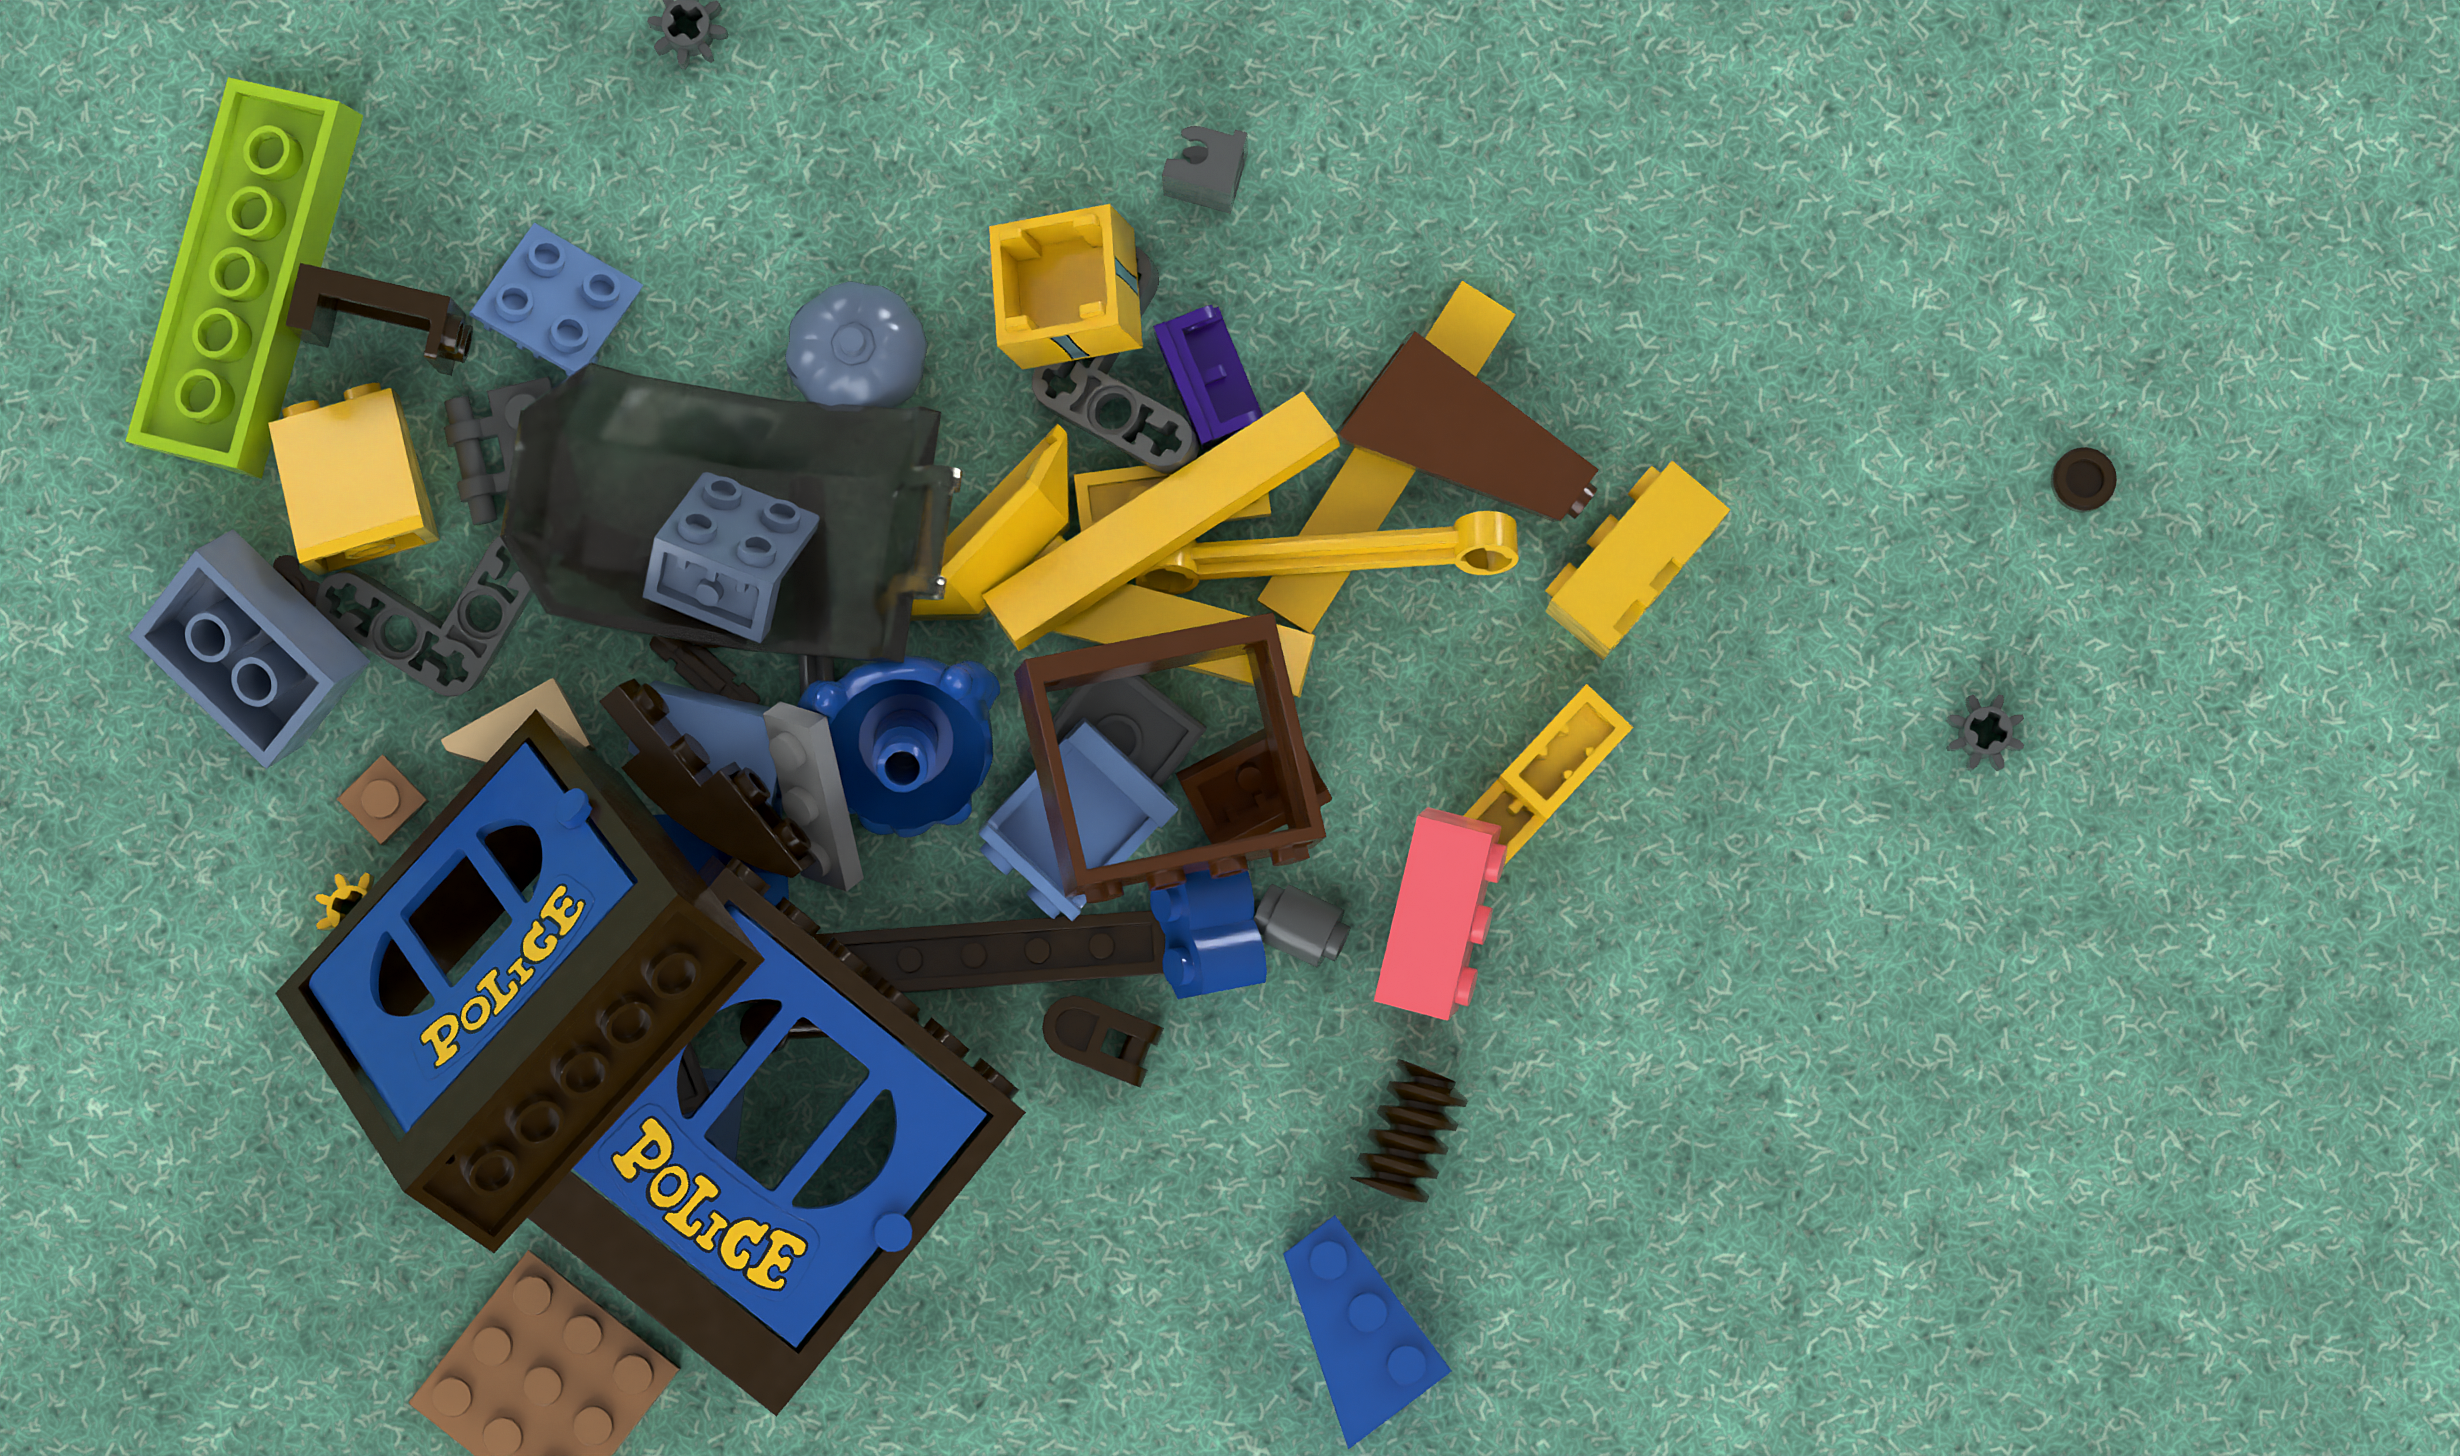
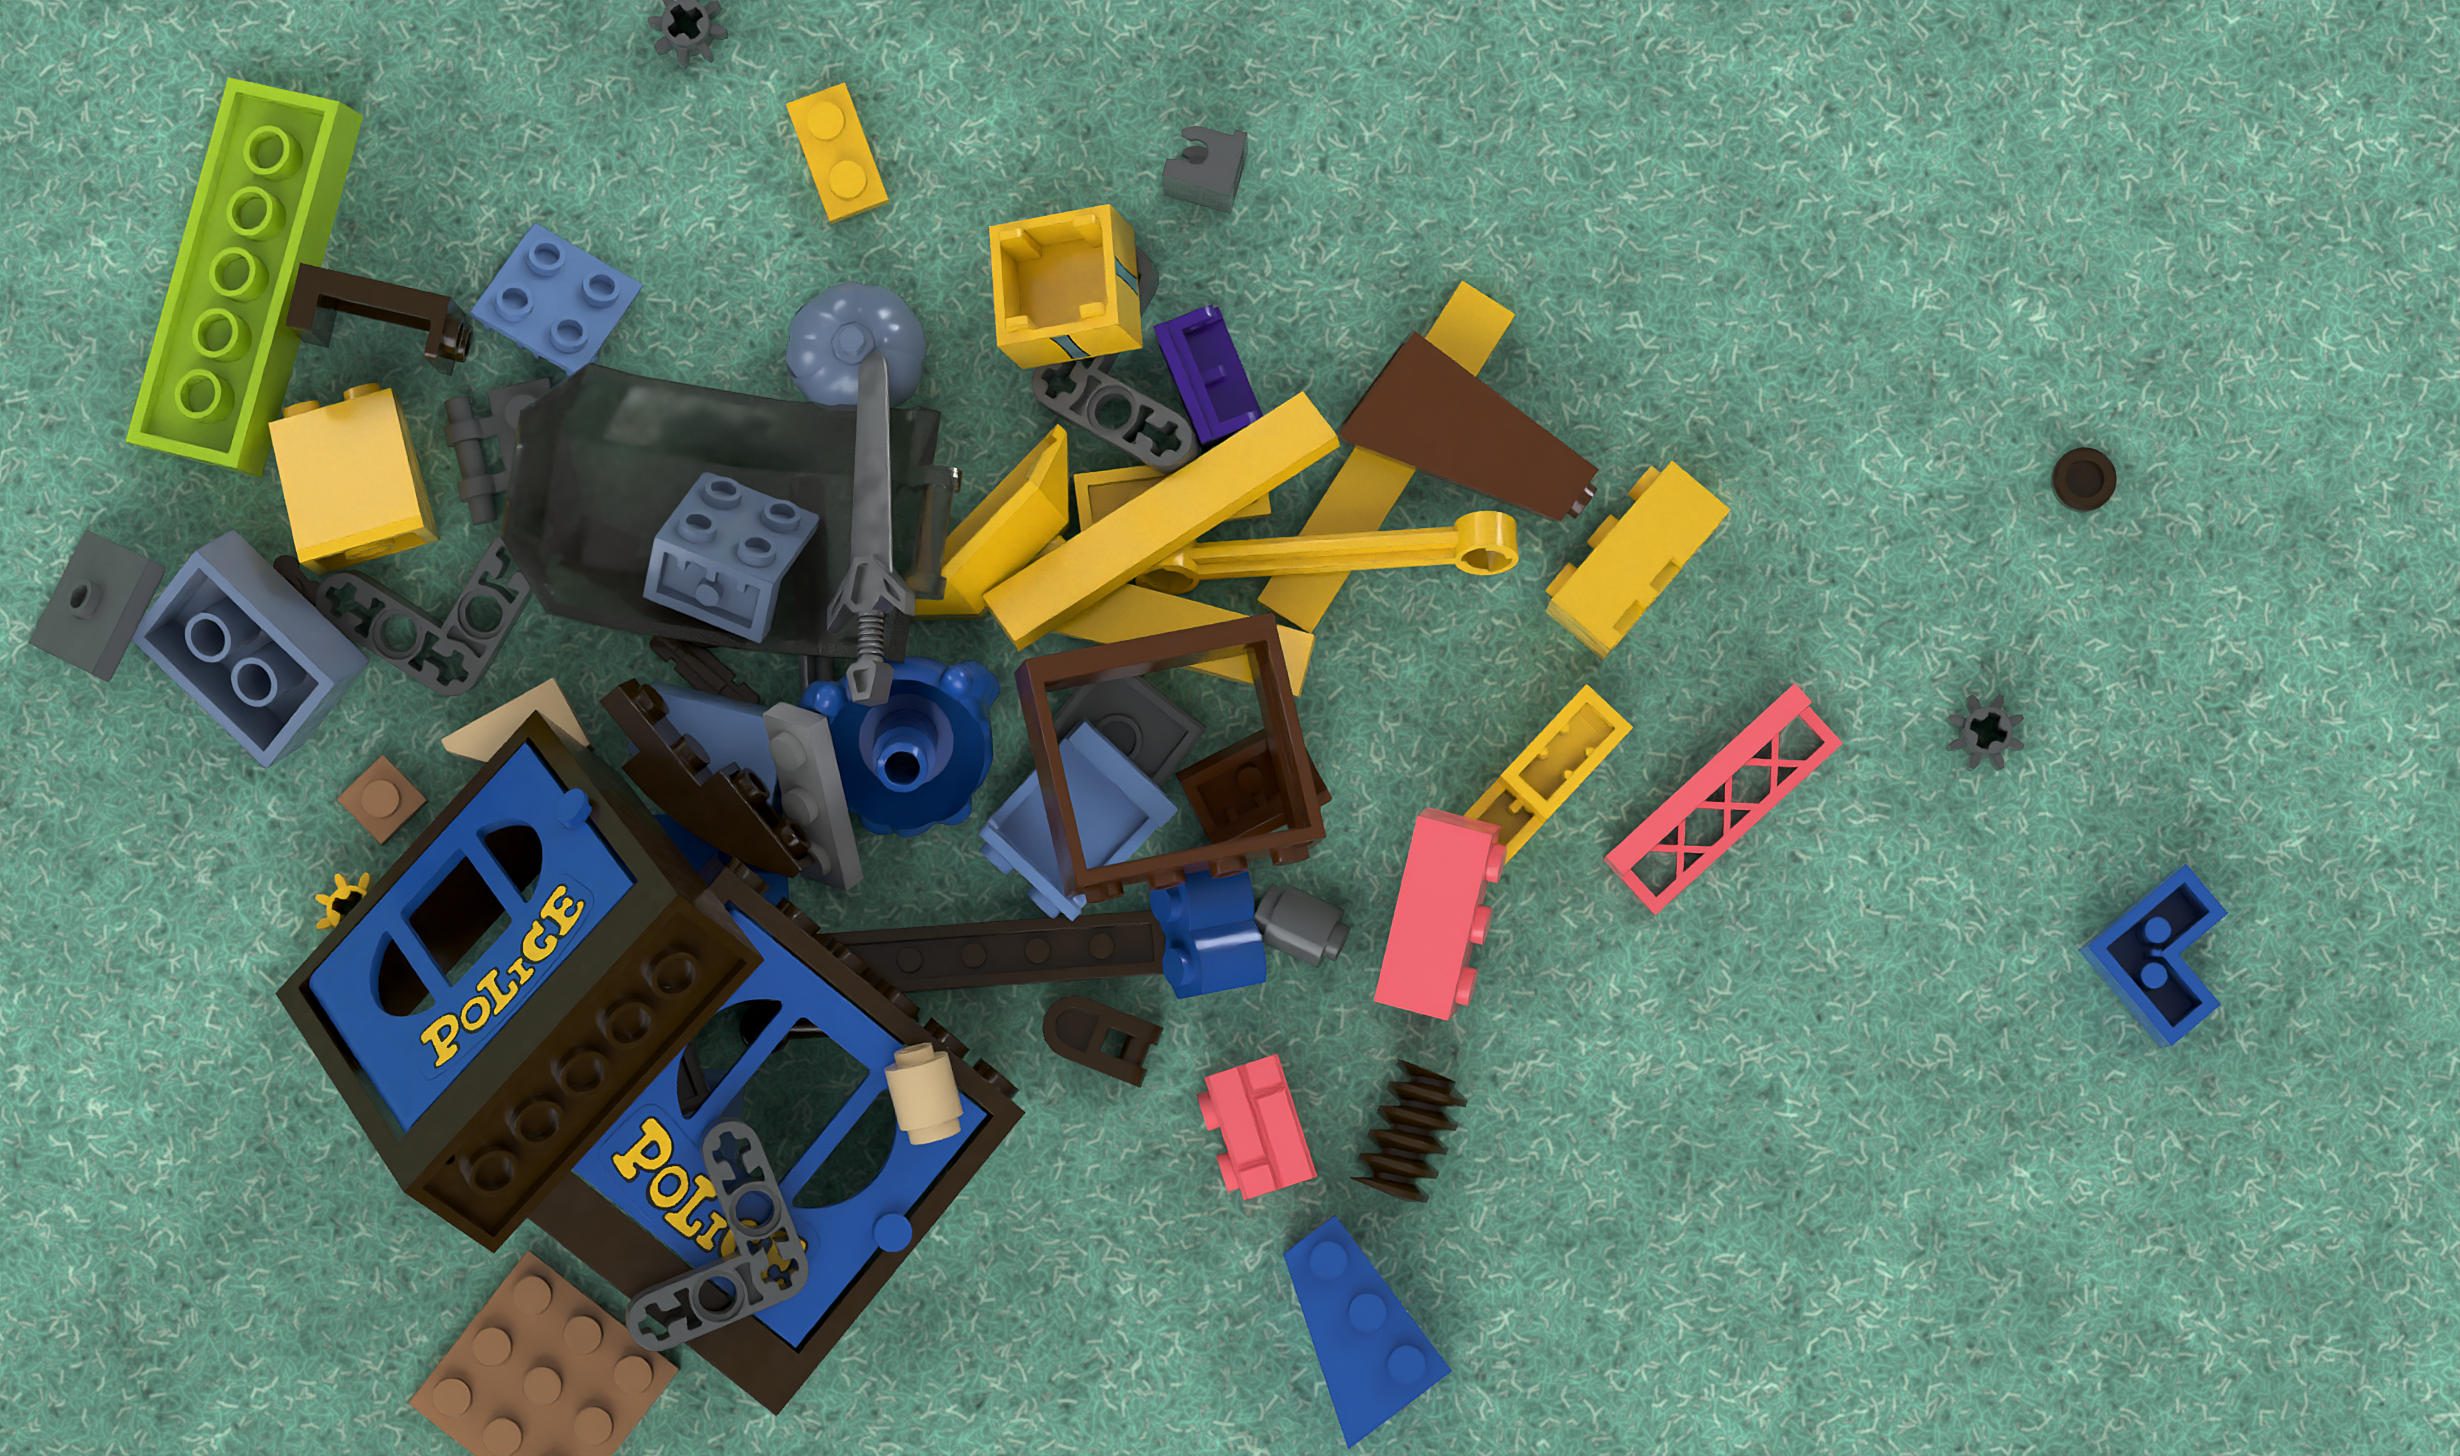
(97, 605): none -> dark grey plate
(741, 1266): none -> dark grey beam
(837, 153): none -> yellow plate
(871, 582): none -> flat silver sword
(924, 1093): none -> tan brick
(1257, 1127): none -> coral brick
(1706, 782): none -> coral fence
(2142, 959): none -> blue brick

